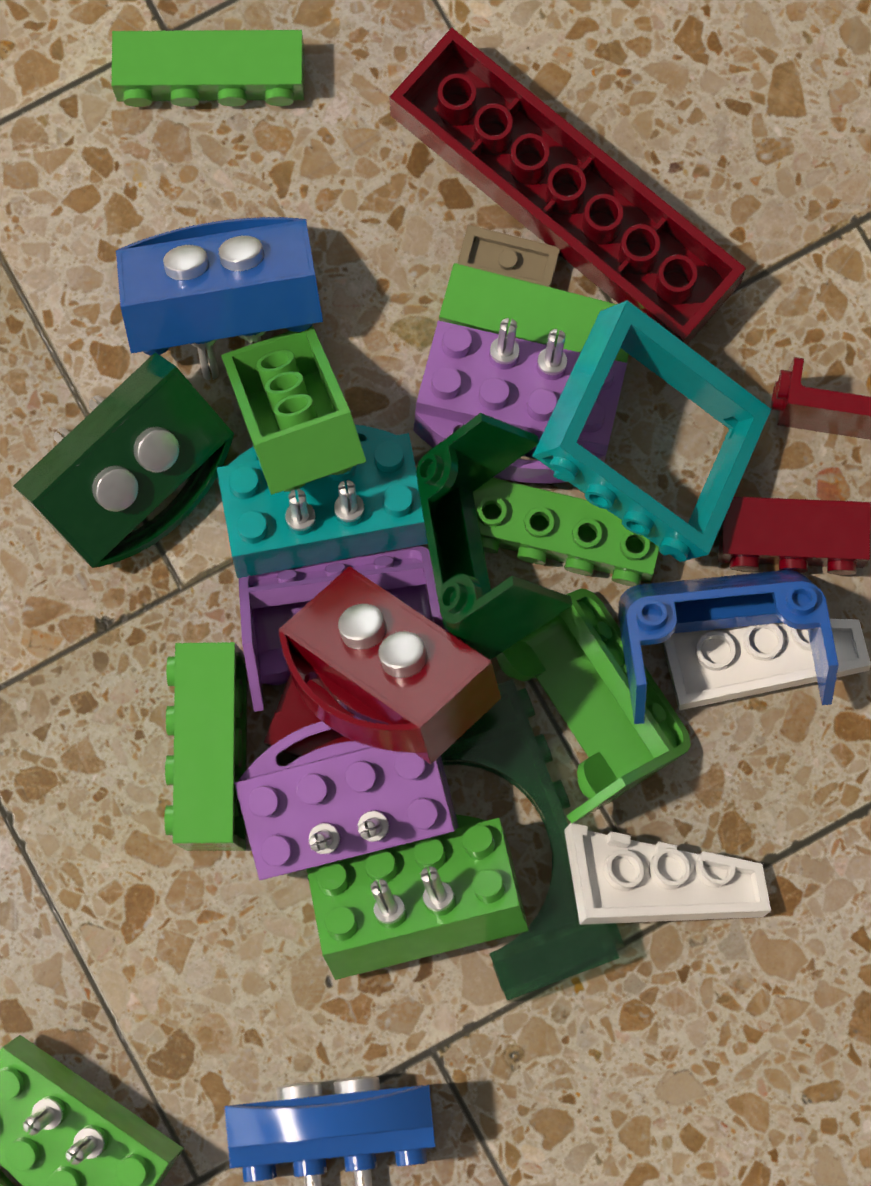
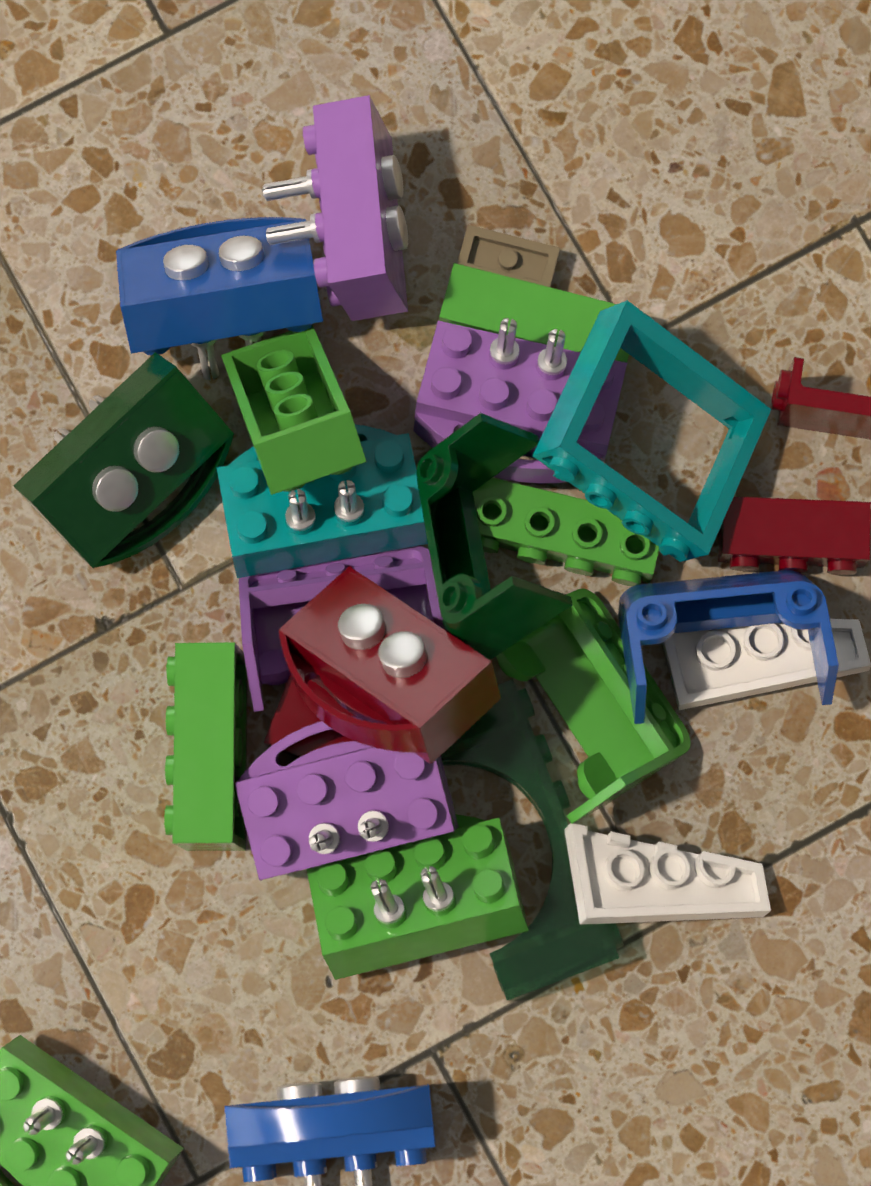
(208, 67): bright green brick -> none
(359, 208): none -> medium lavender piece
(564, 187): dark red brick -> none

